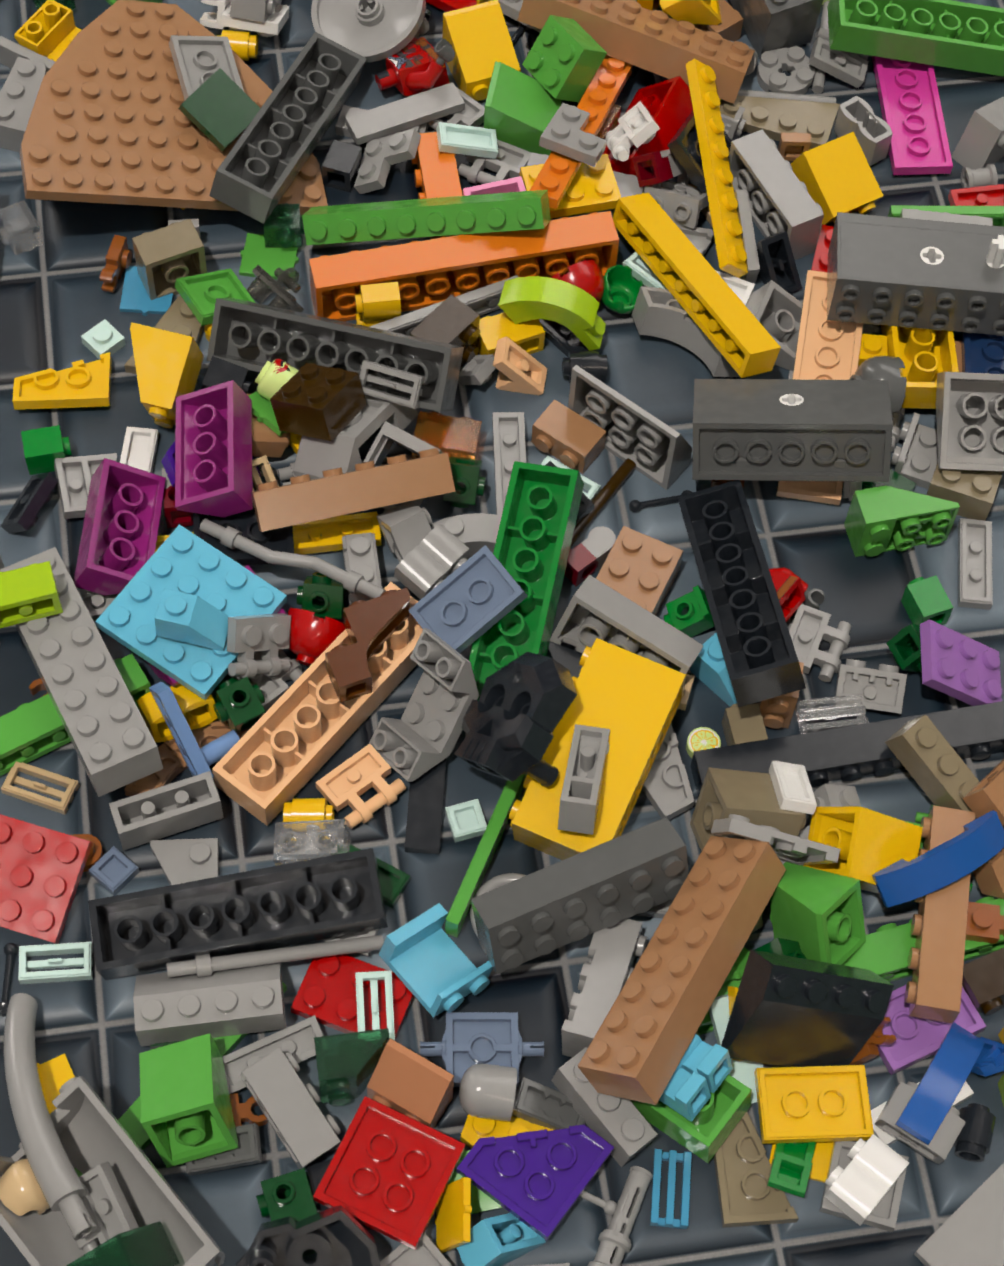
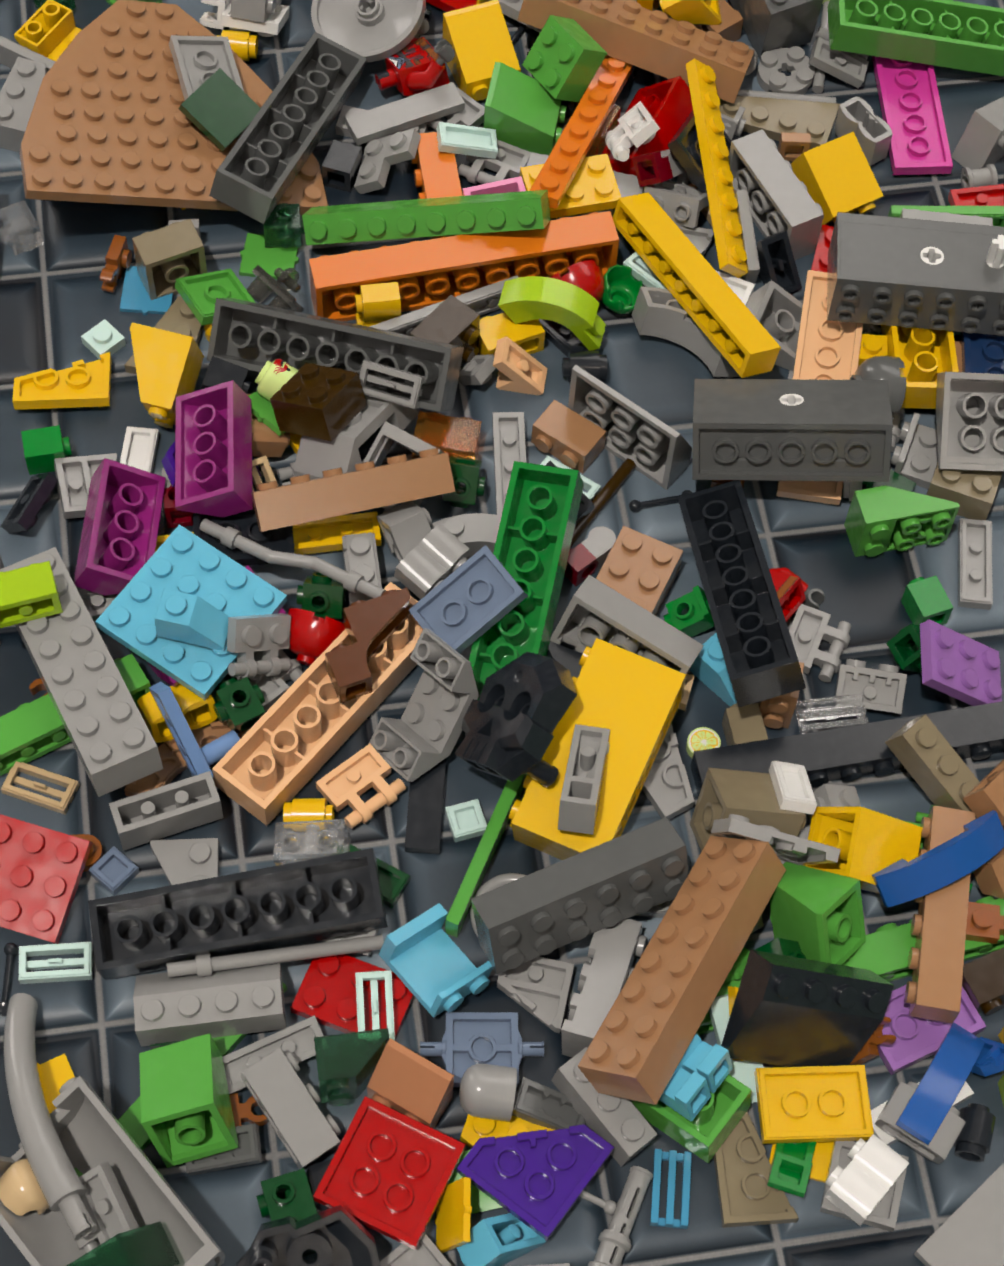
(539, 988): none -> light grey wing
(567, 136): light grey plate -> none

